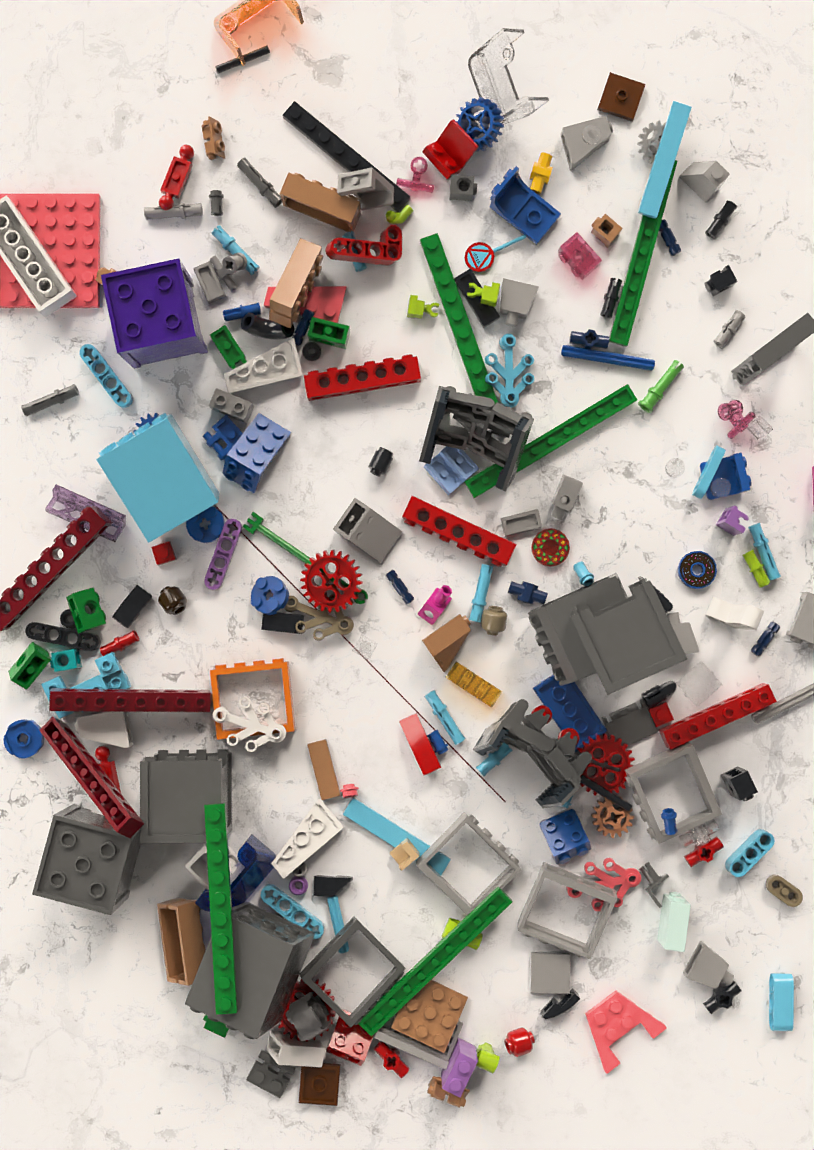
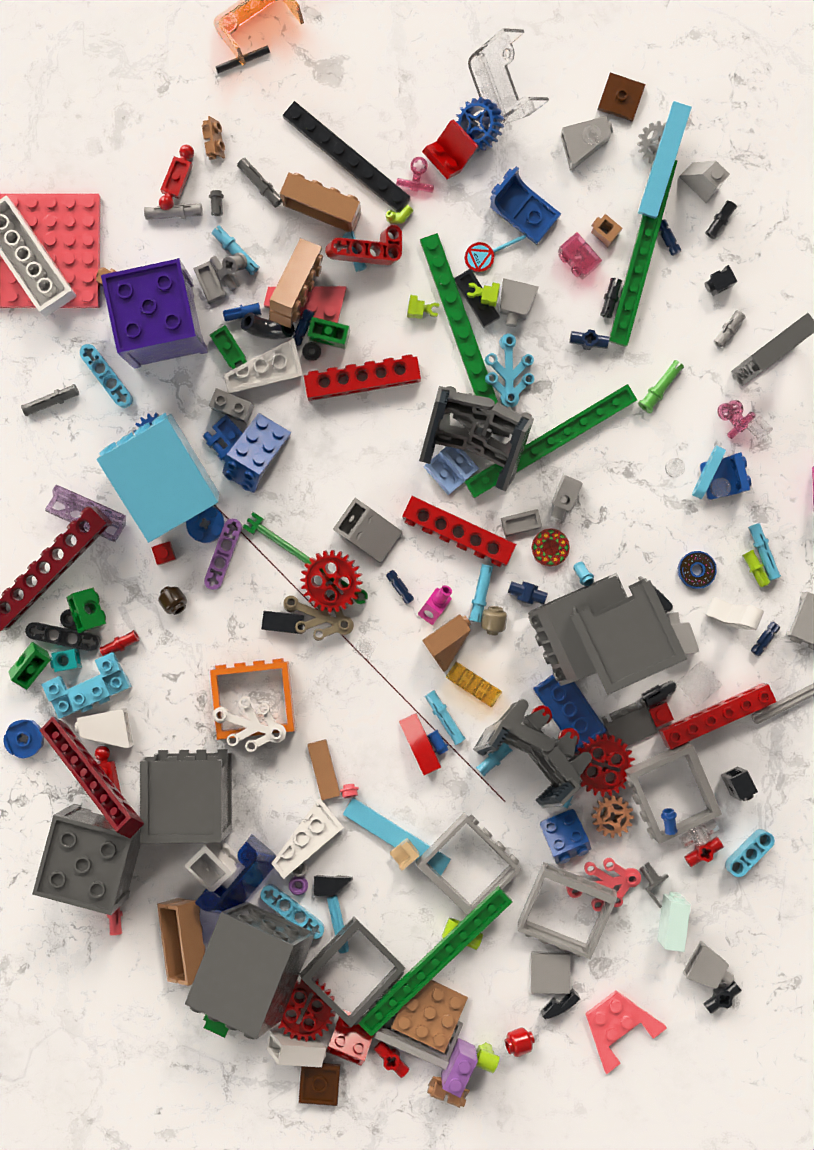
(115, 922): none -> coral pin
(129, 700): dark red brick -> none
(132, 606): black slope -> none
(220, 909): green plate -> none
(264, 586): blue plate -> none
(267, 1078): dark grey plate -> none
(308, 1016): flat silver brick -> none
(368, 187): light grey panel -> none
(380, 461): black brick -> none
(456, 193): dark grey brick -> none
(541, 172): yellow axle -> none
(605, 793): black bar -> none
(607, 357): blue axle -> none
(729, 521): medium lavender hinge -> none
(781, 1002): medium azure beam -> none
(783, 889): dark tan plate -> none

